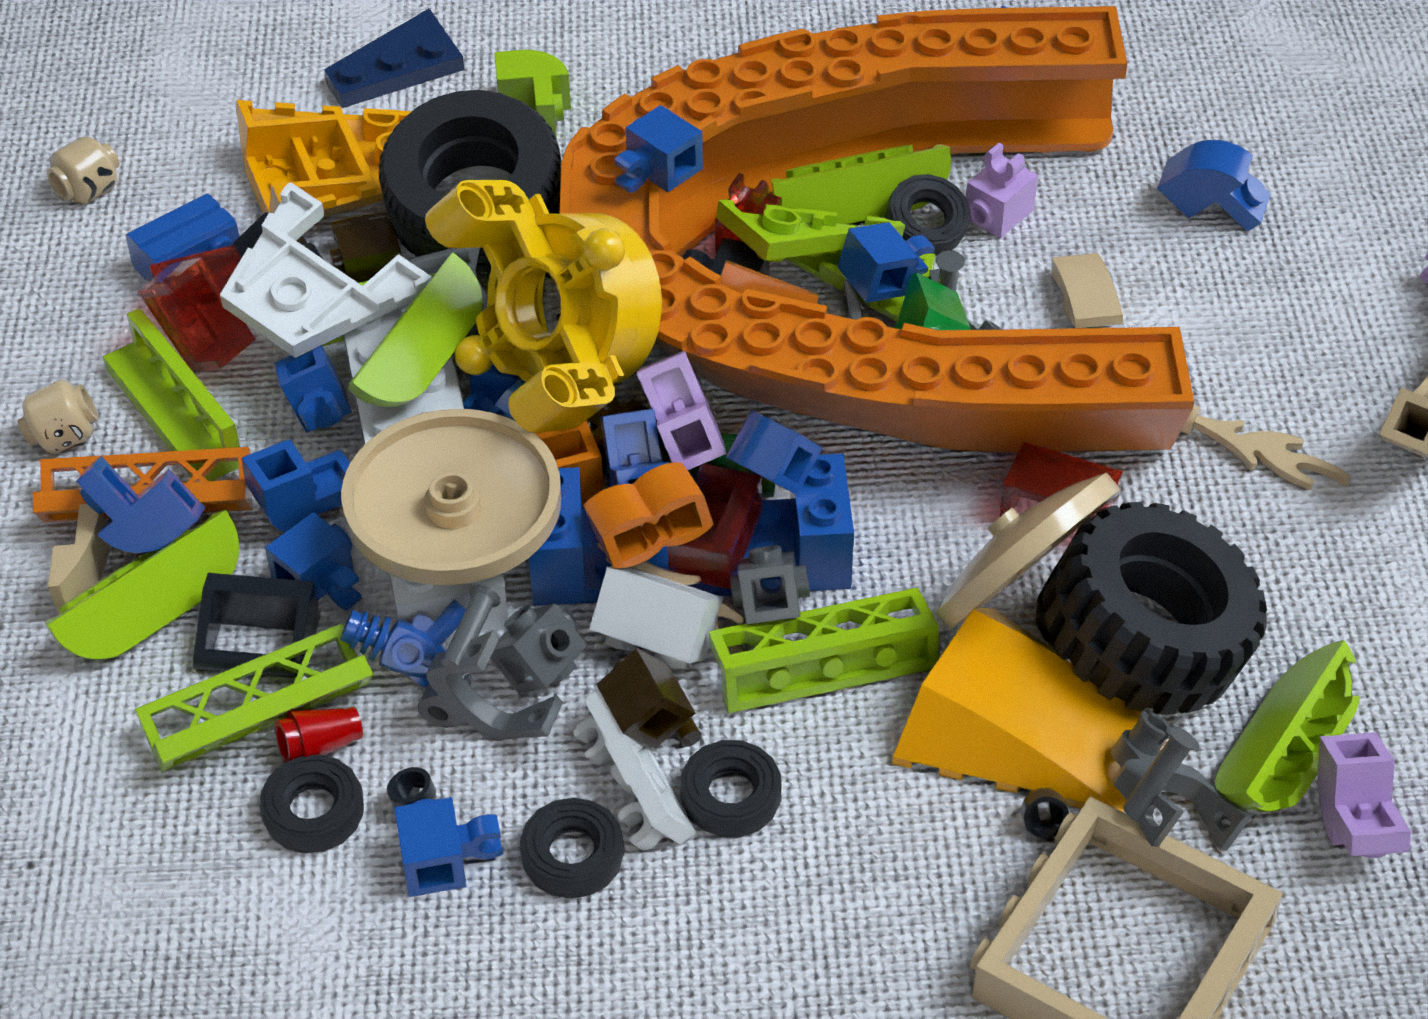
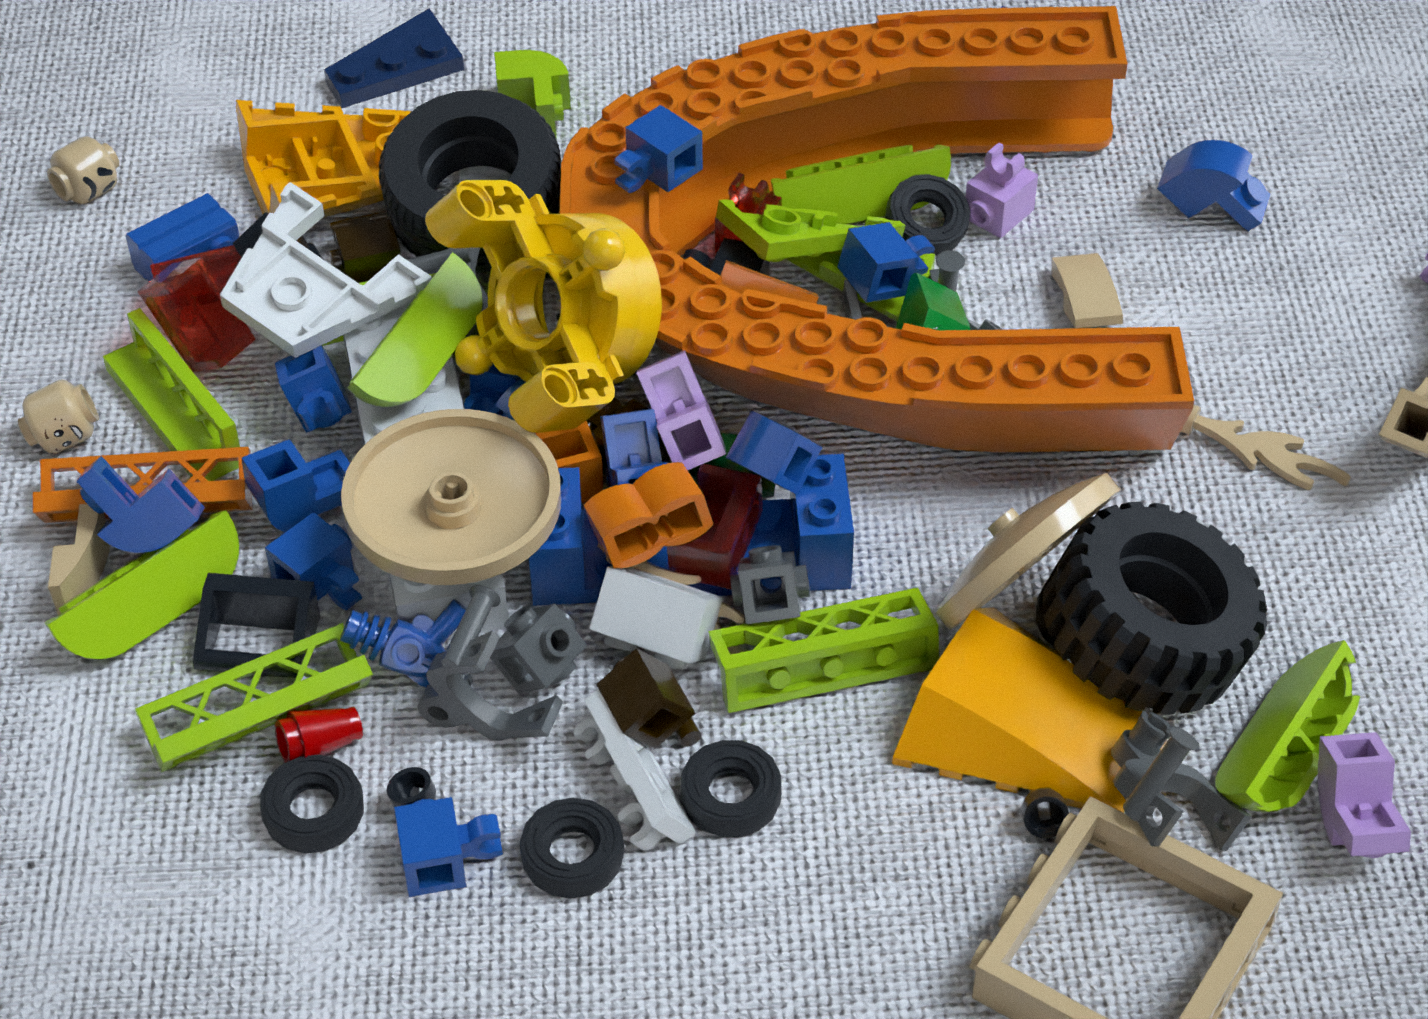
(1043, 472): clear red panel -> none

